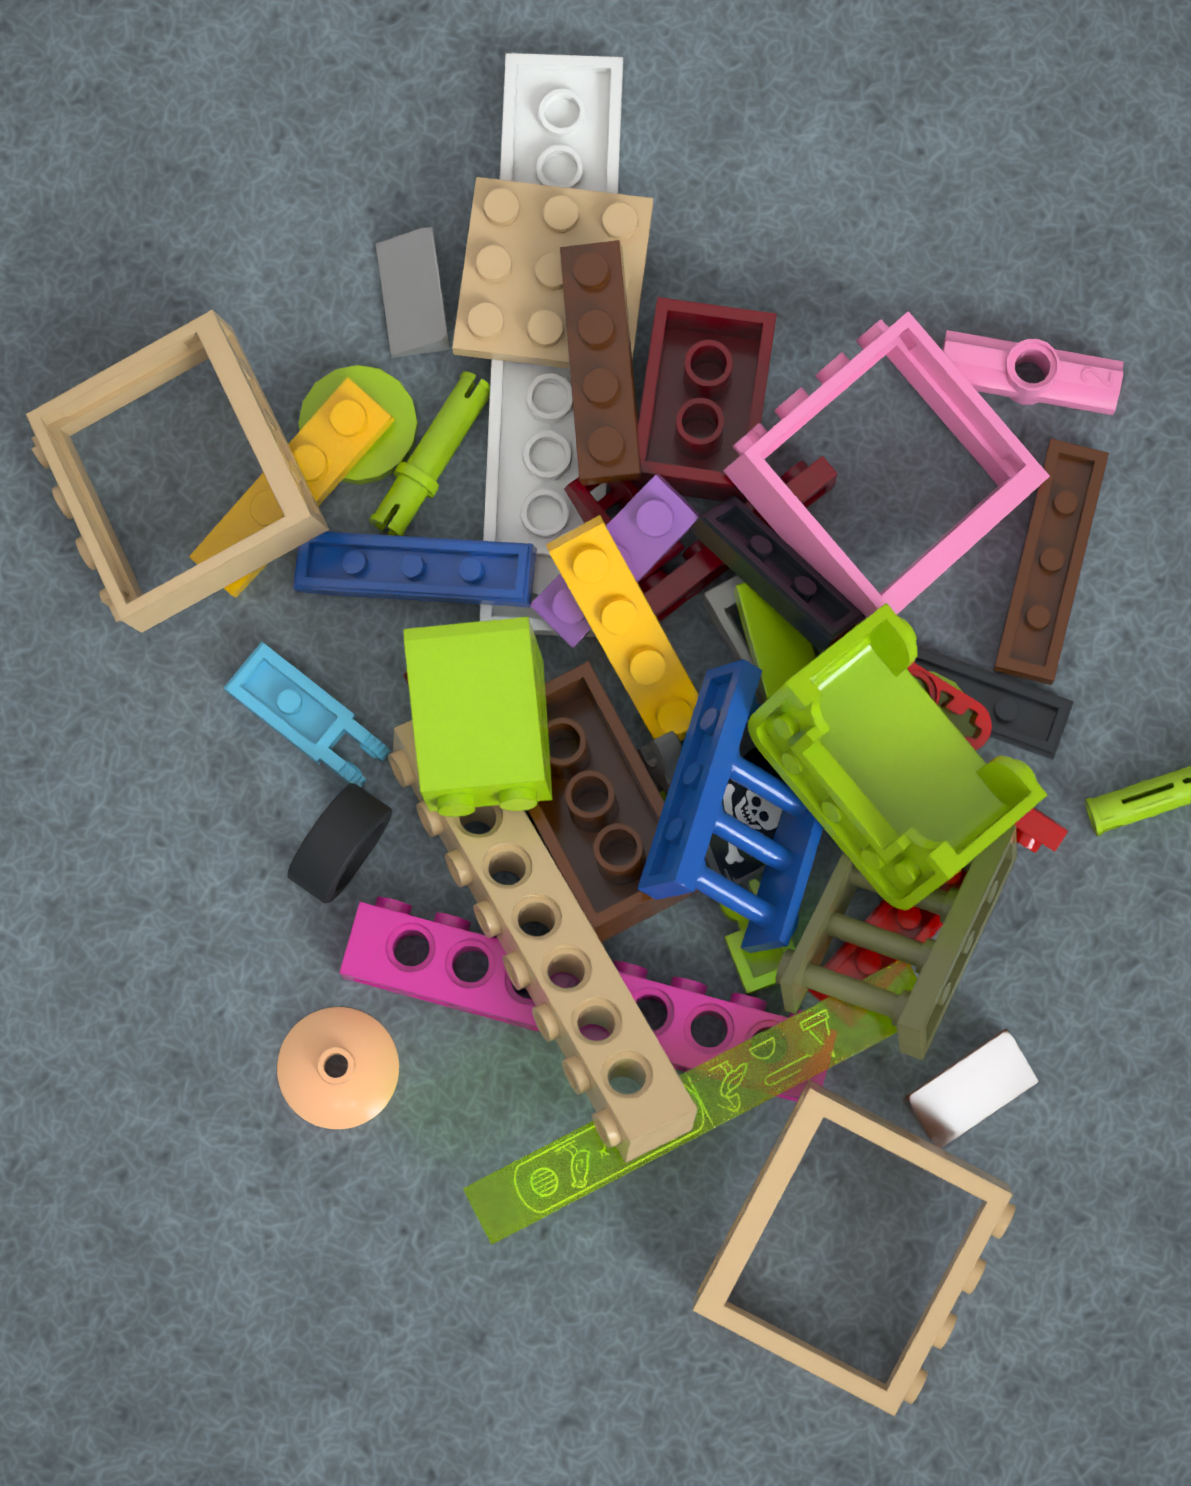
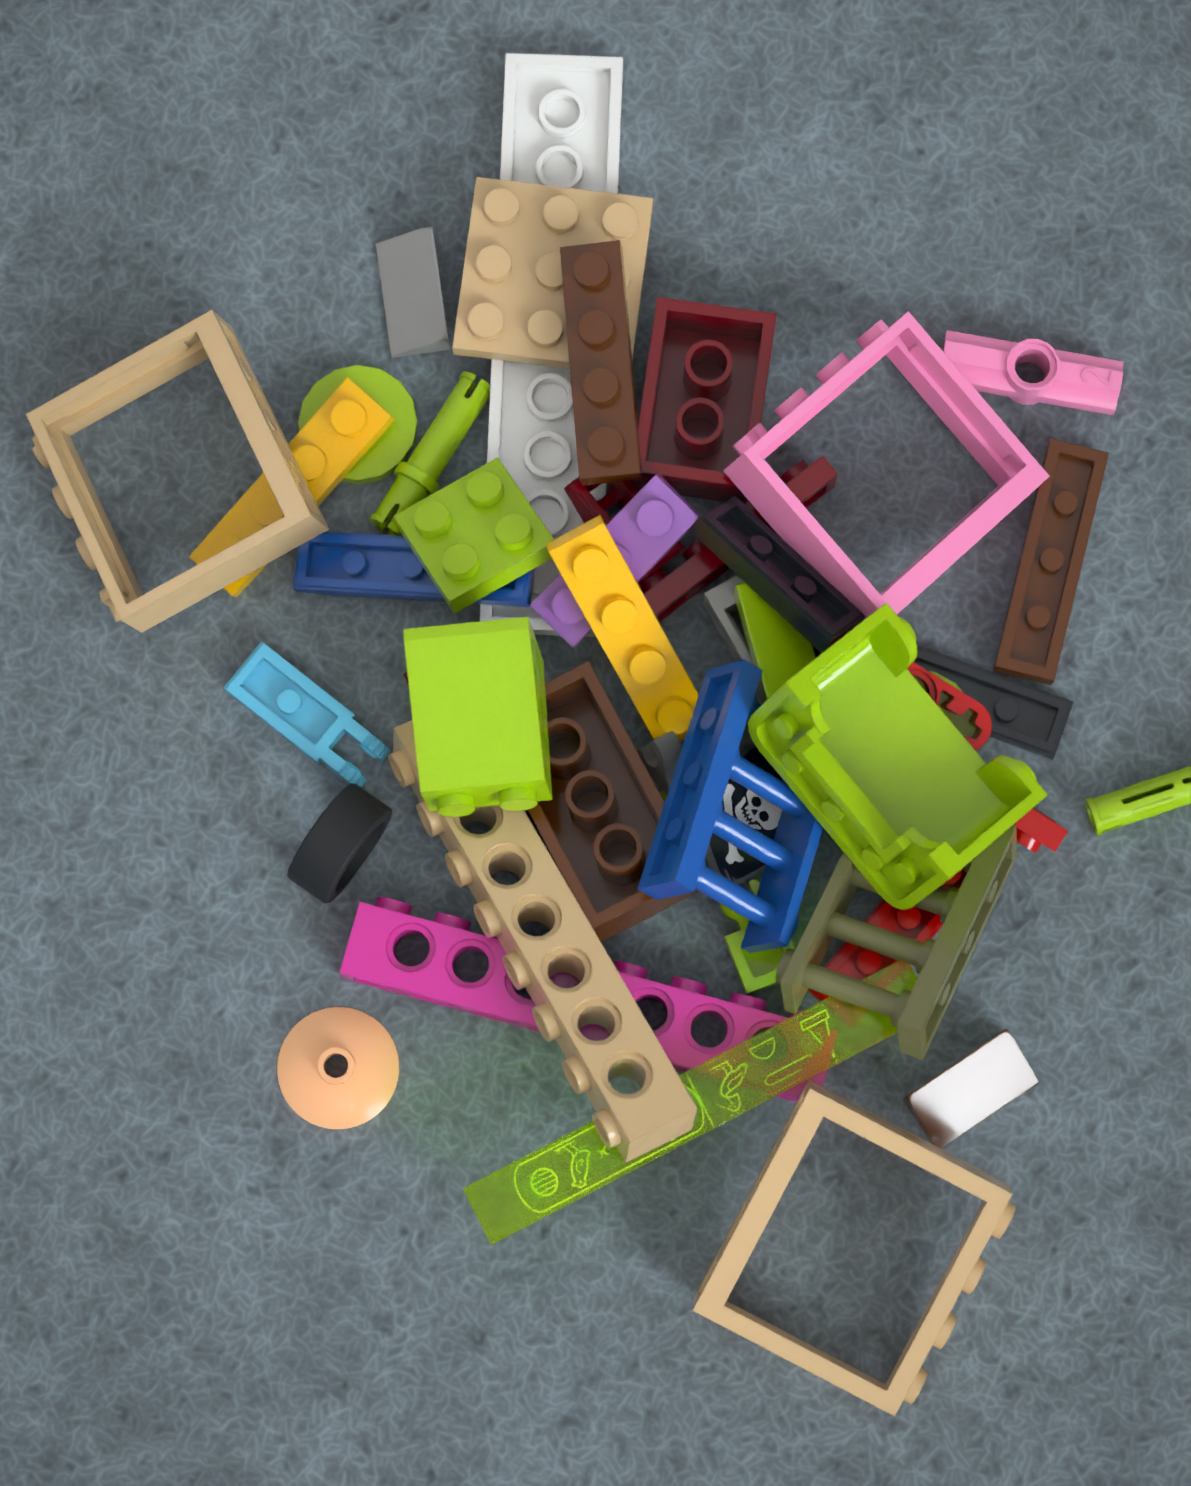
(475, 535): none -> lime plate

